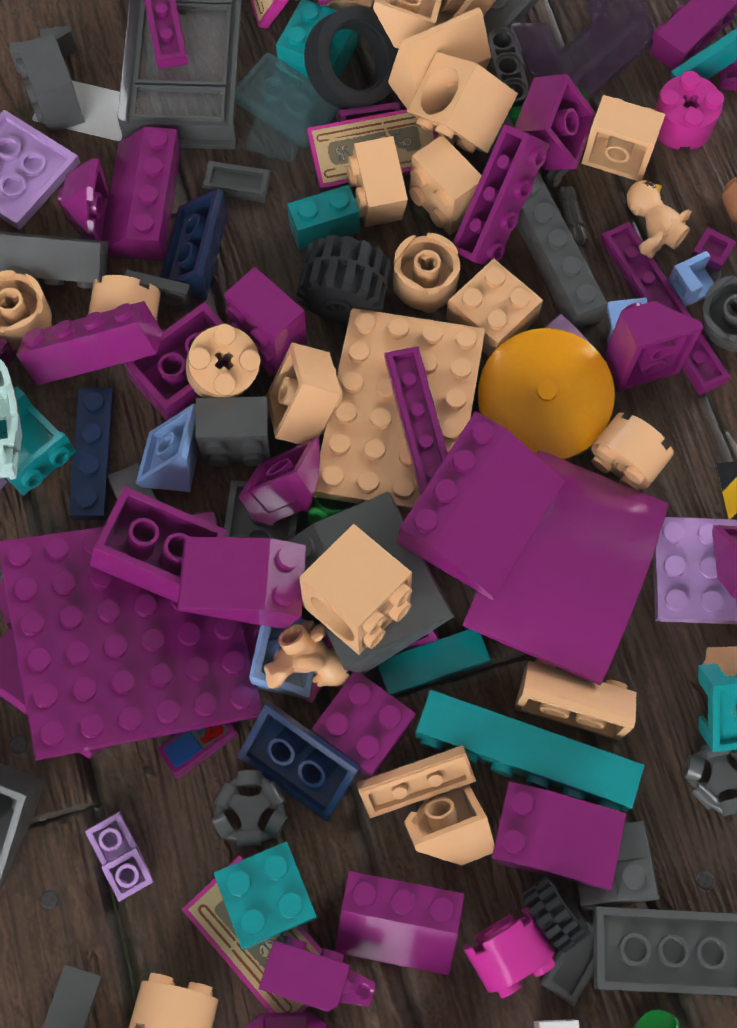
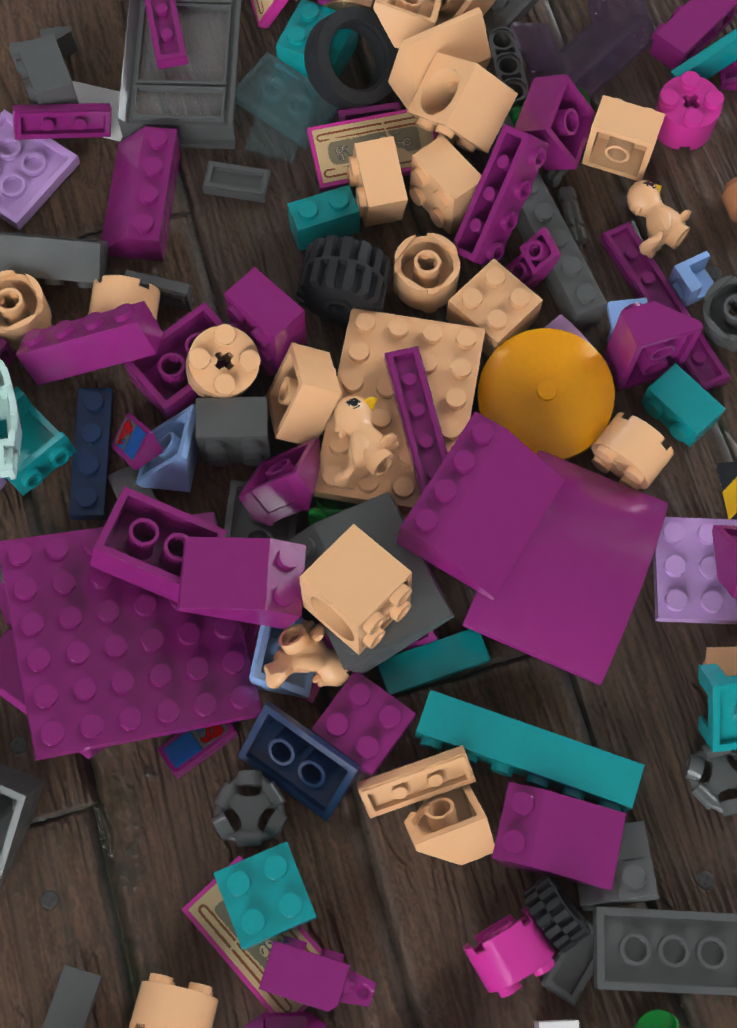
(61, 121): none -> magenta tile
(85, 199): magenta slope -> none
(119, 856): lavender slope -> none
(135, 443): none -> slope
(196, 242): dark blue slope -> none
(367, 448): none -> light nougat animal
(399, 922): magenta slope -> none
(536, 260): none -> magenta slope
(575, 701): light nougat slope -> none
(682, 405): none -> teal brick
(717, 246): magenta plate -> none

